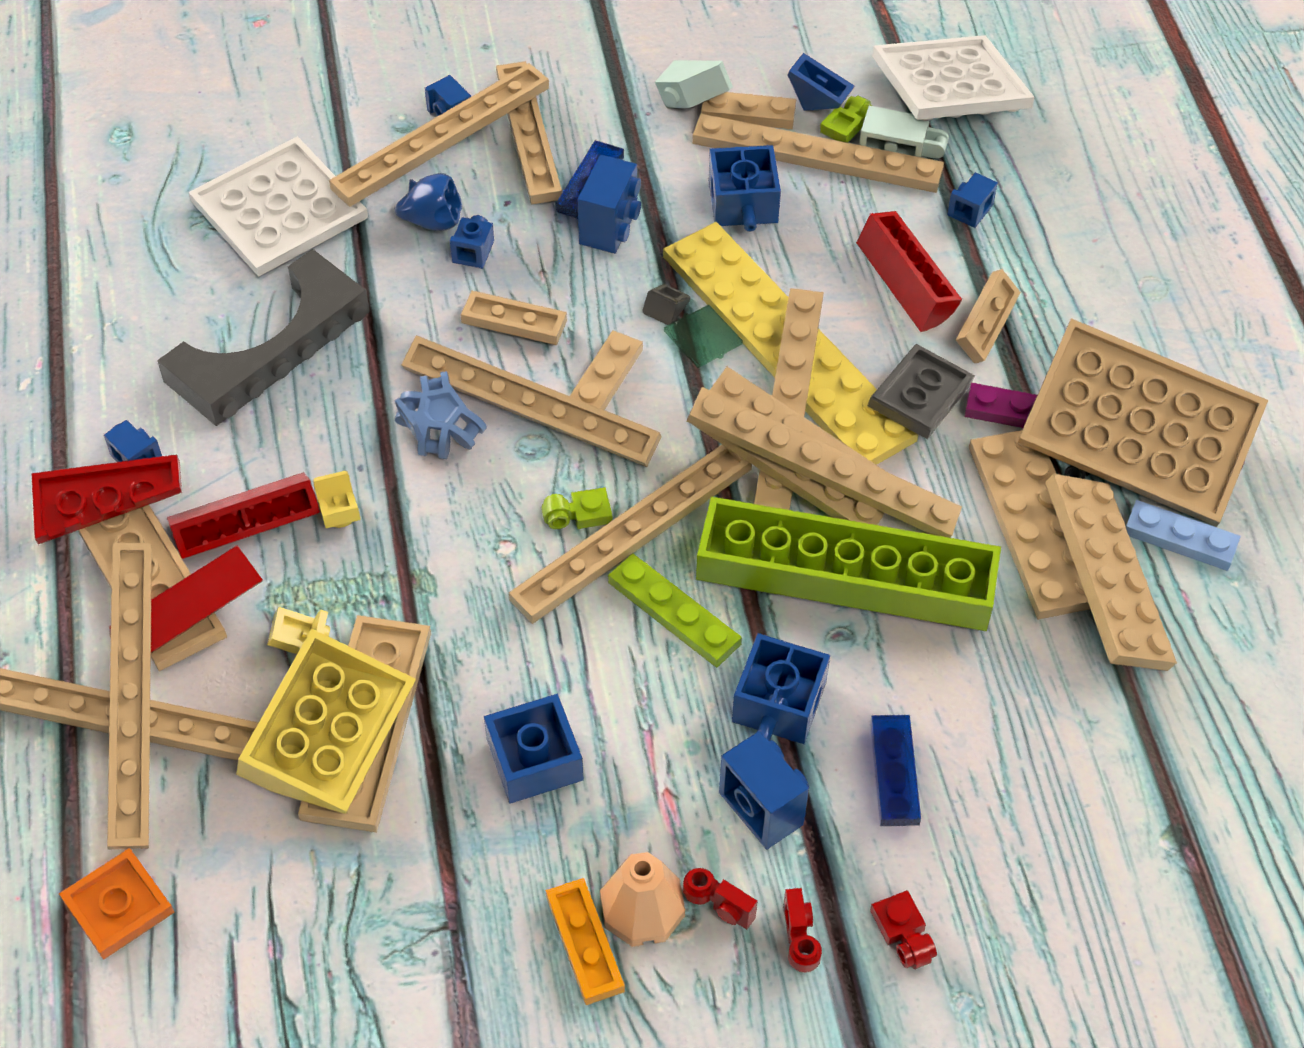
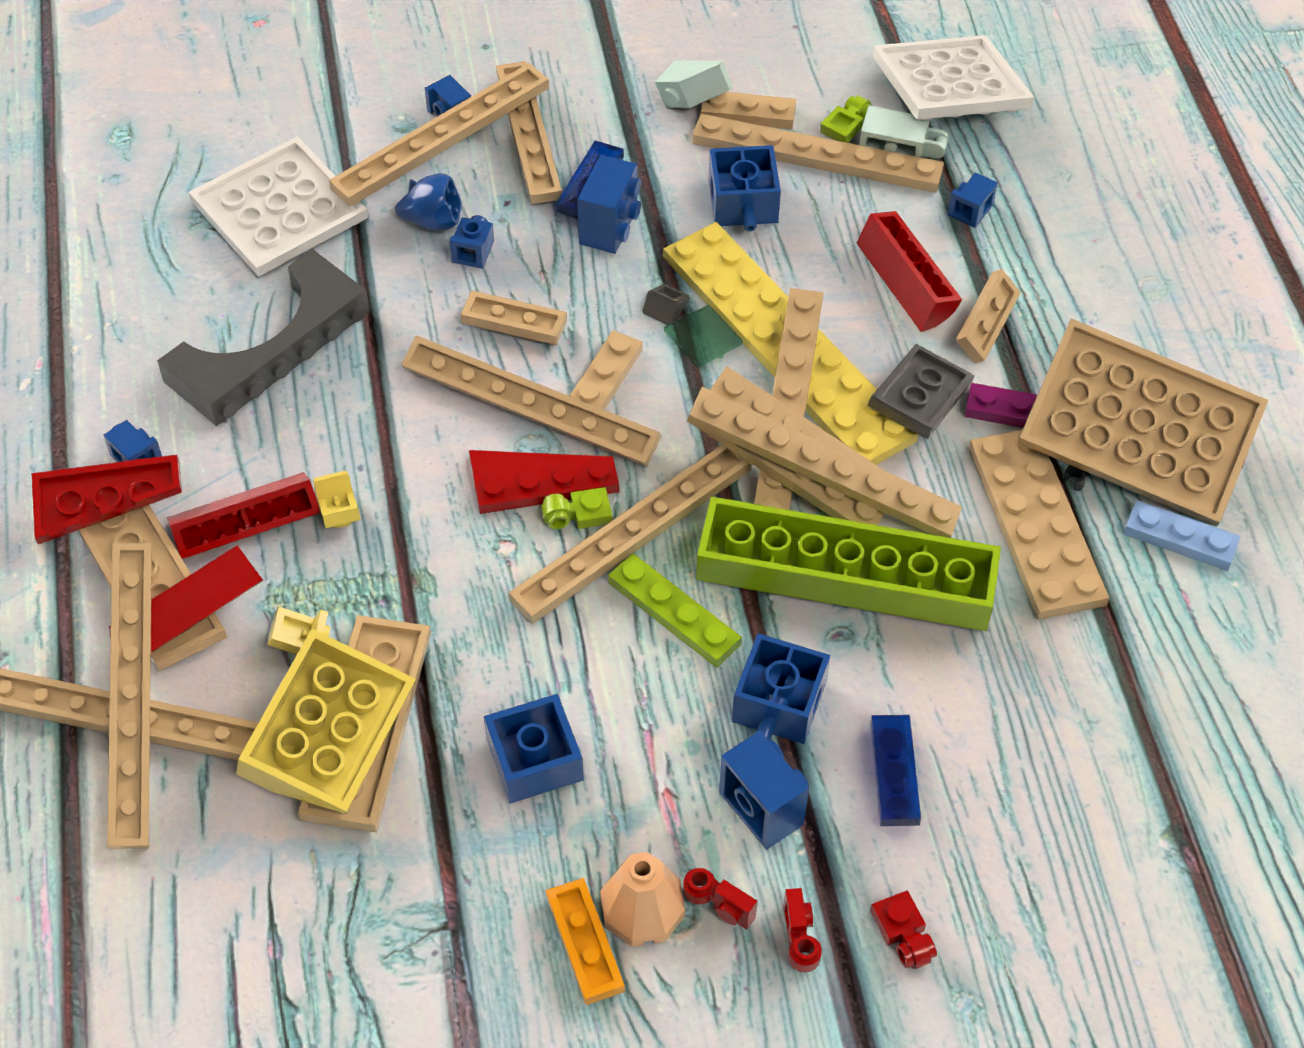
(116, 903): orange plate -> none
(437, 409): medium blue piece -> none
(526, 479): none -> red wing
(817, 85): blue slope -> none
(1110, 573): tan plate -> none

